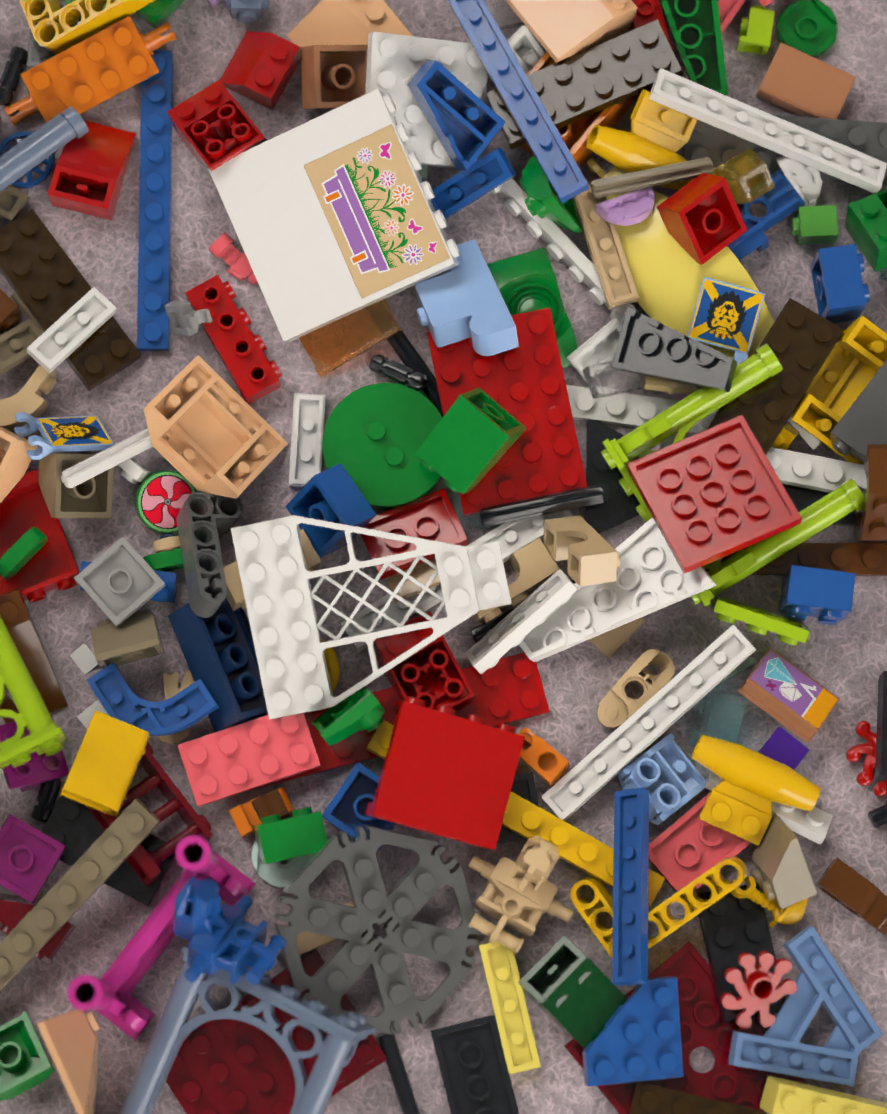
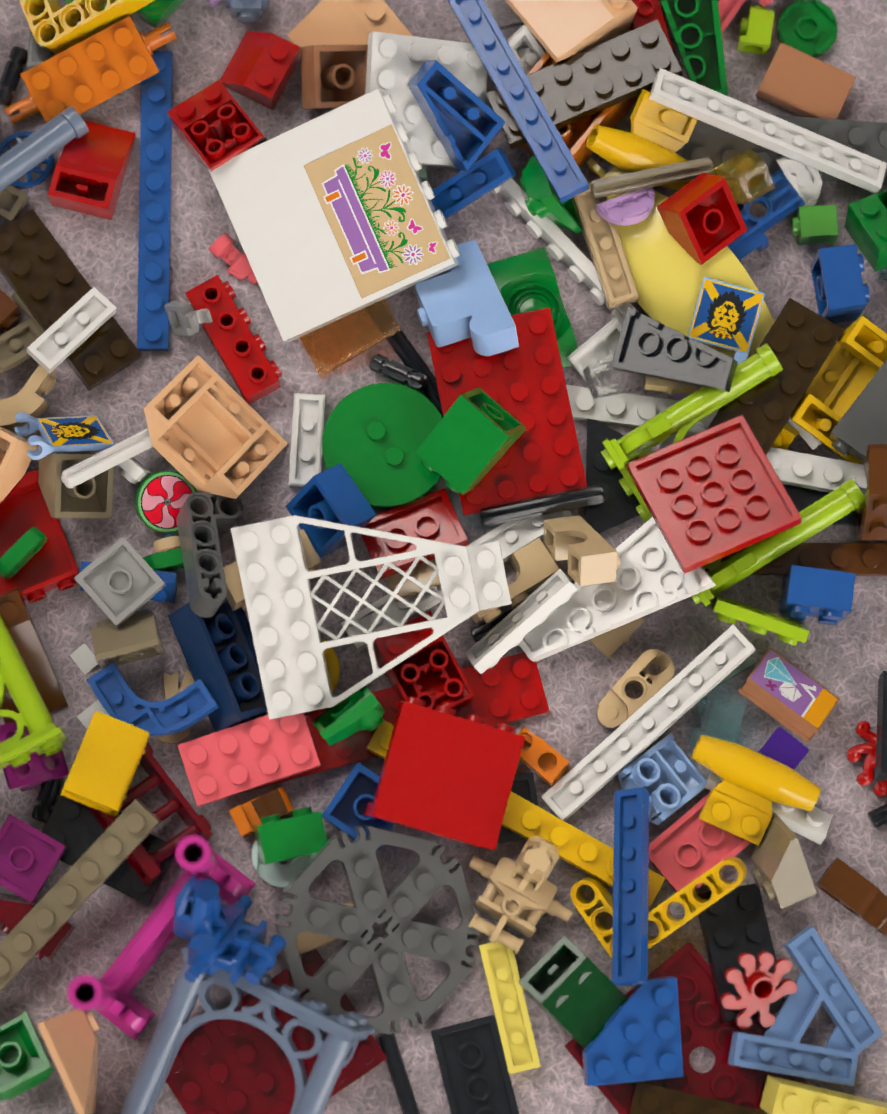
(785, 916): yellow piece -> none

